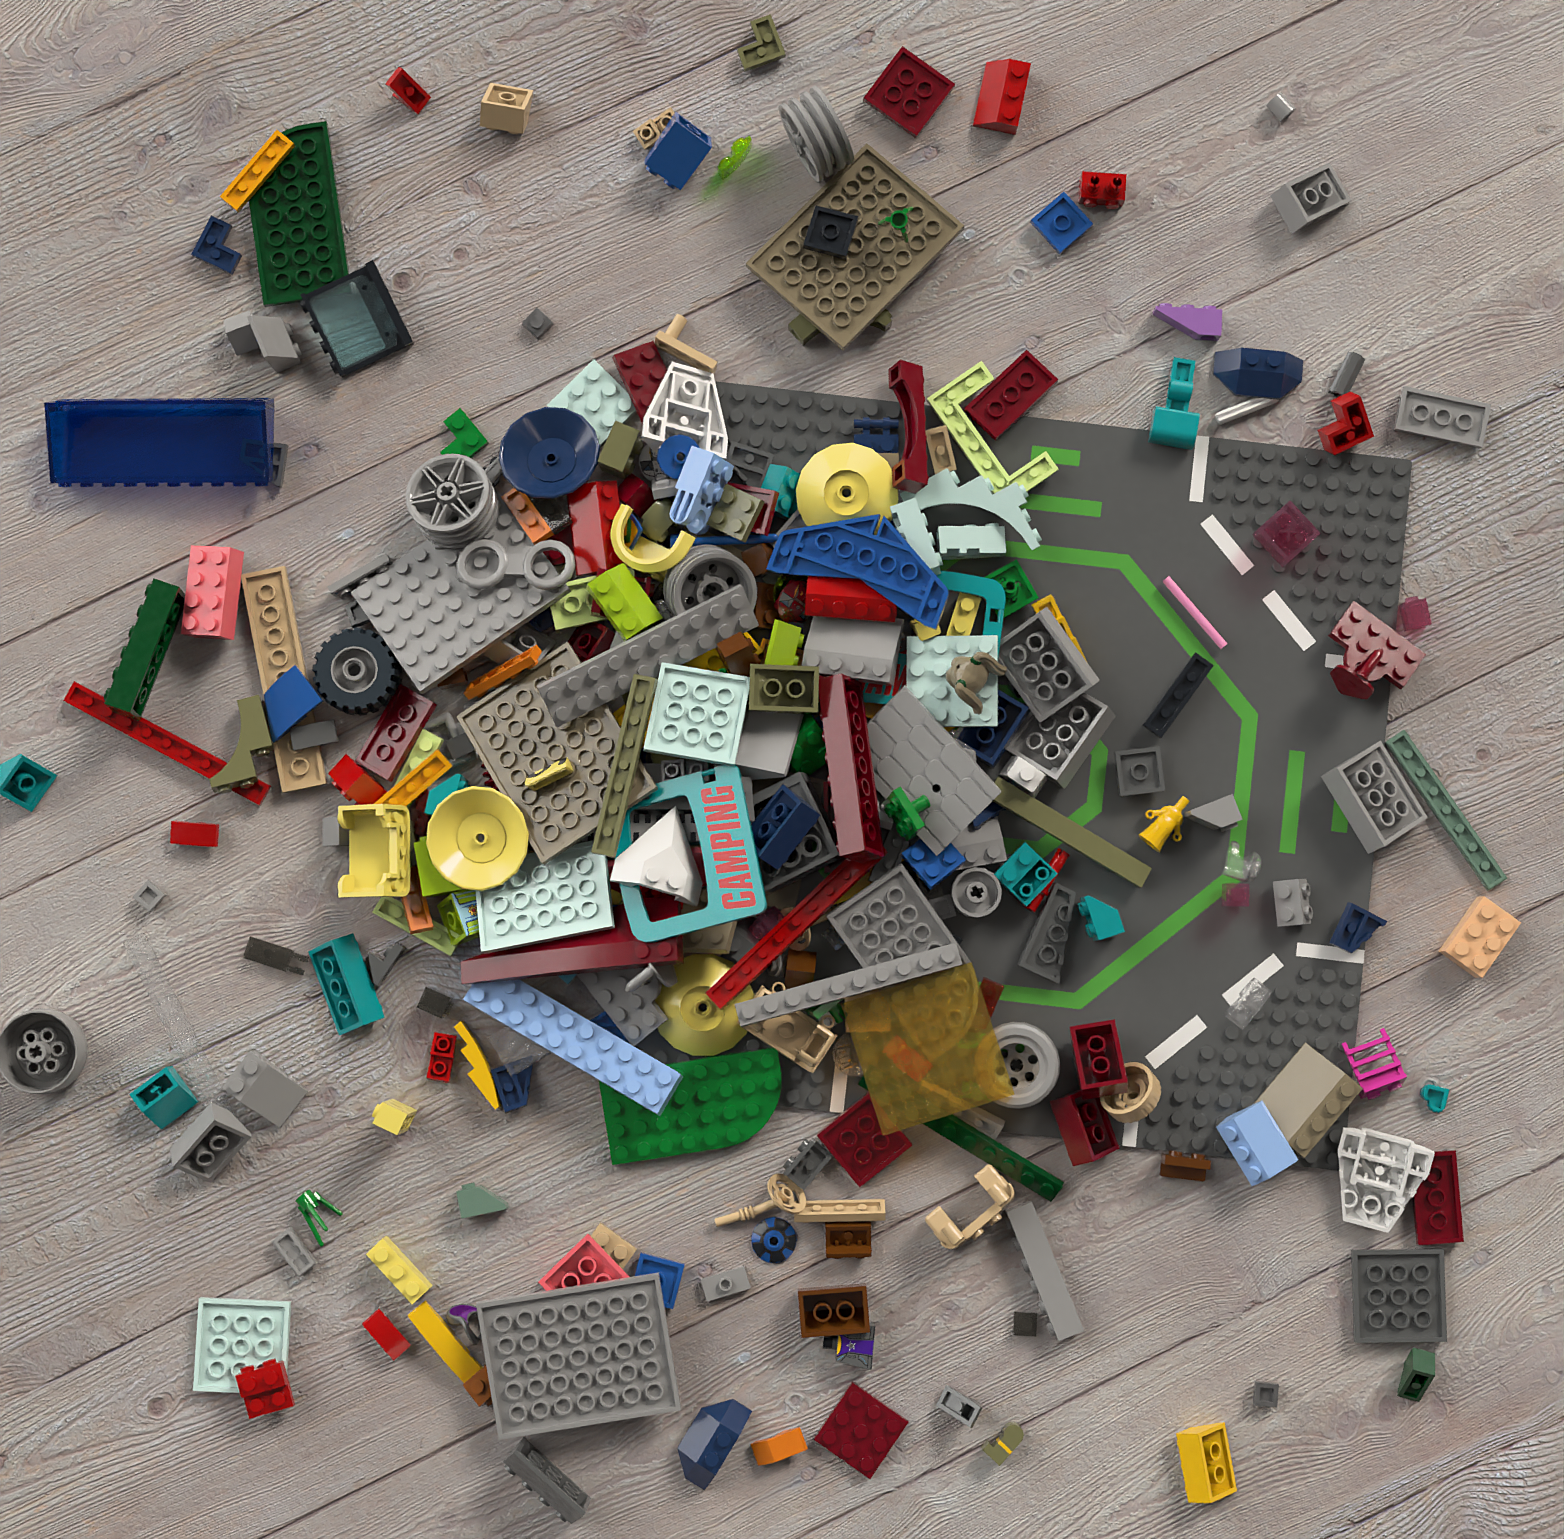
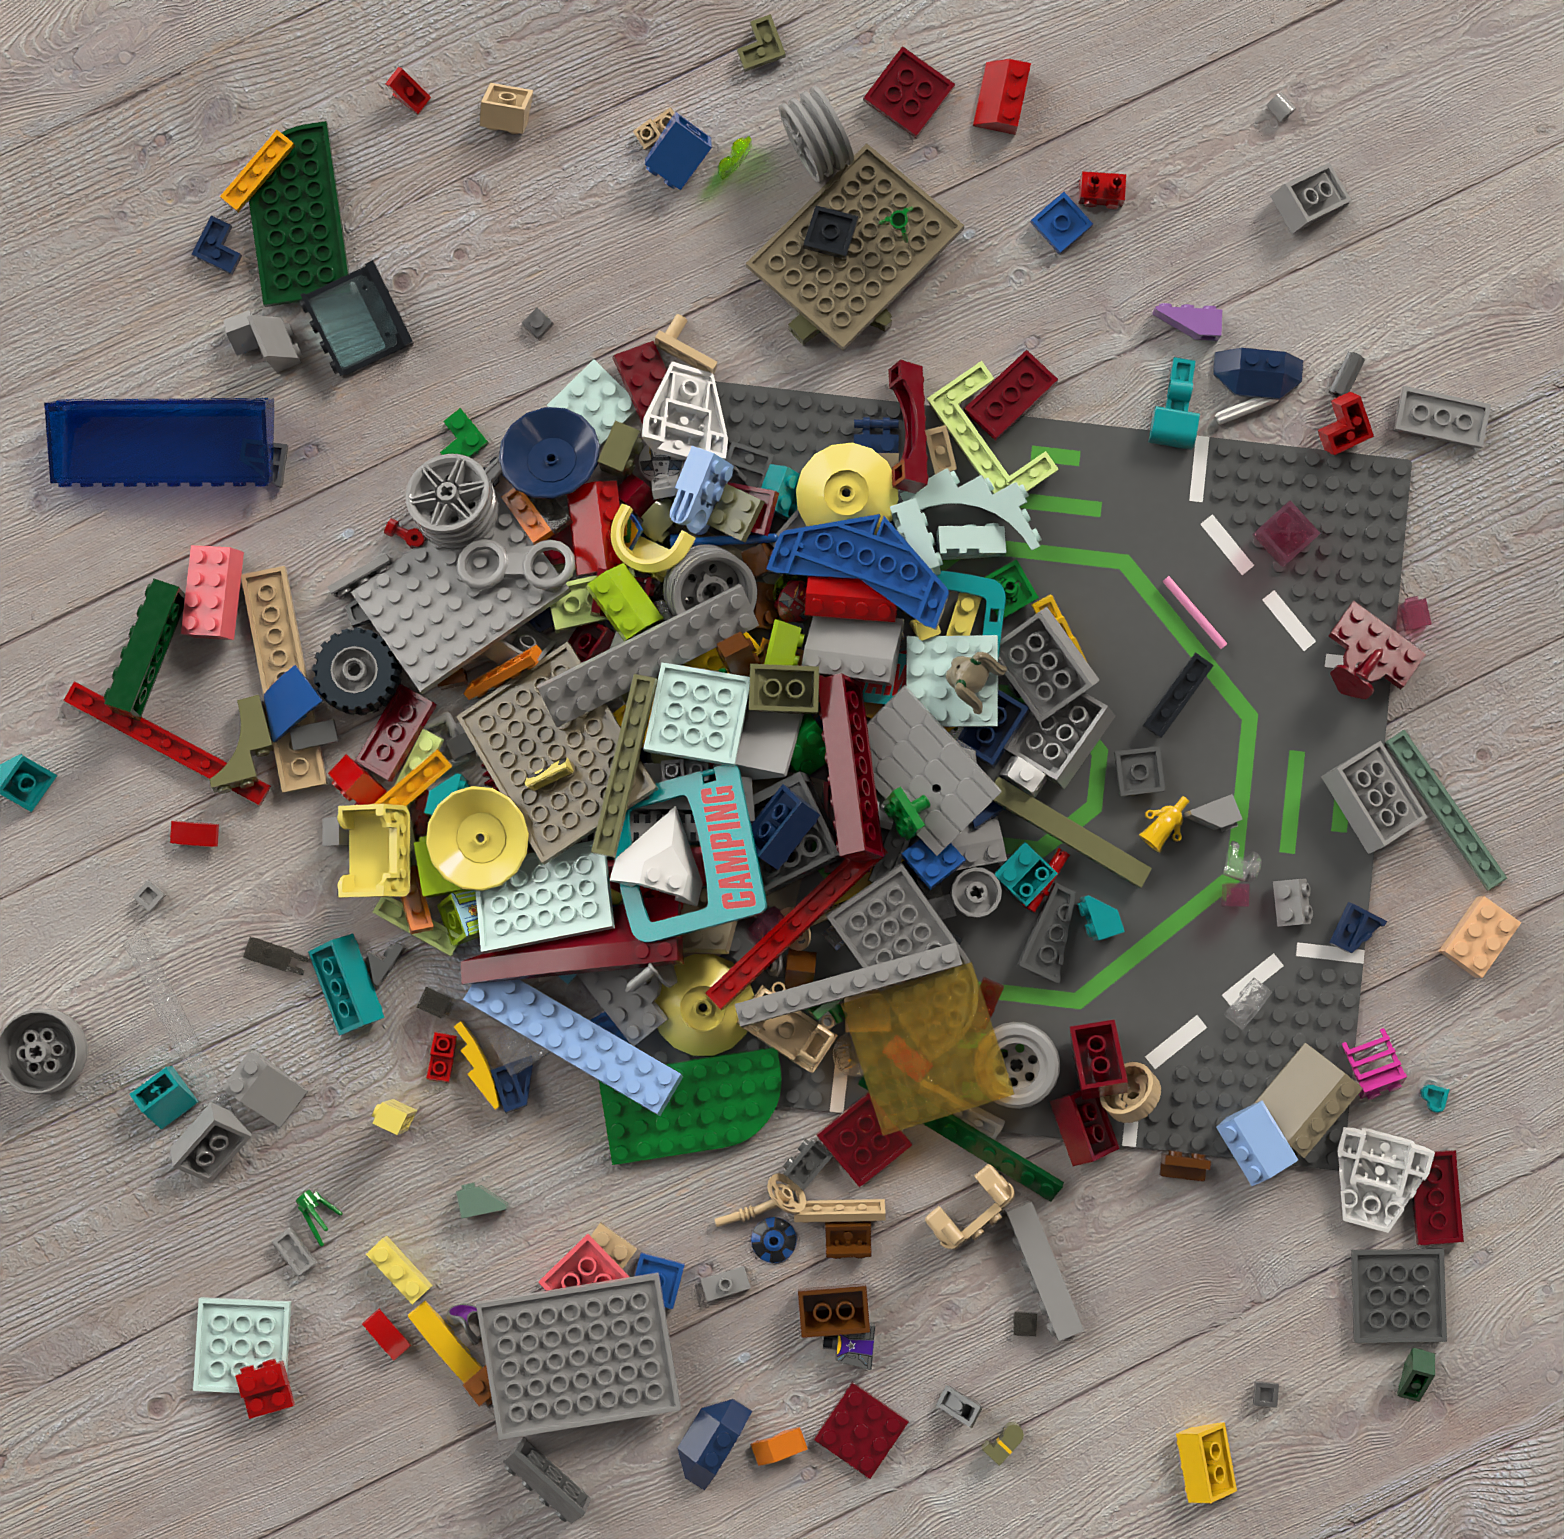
(412, 537): none -> red leg
(668, 453): blue plate -> none

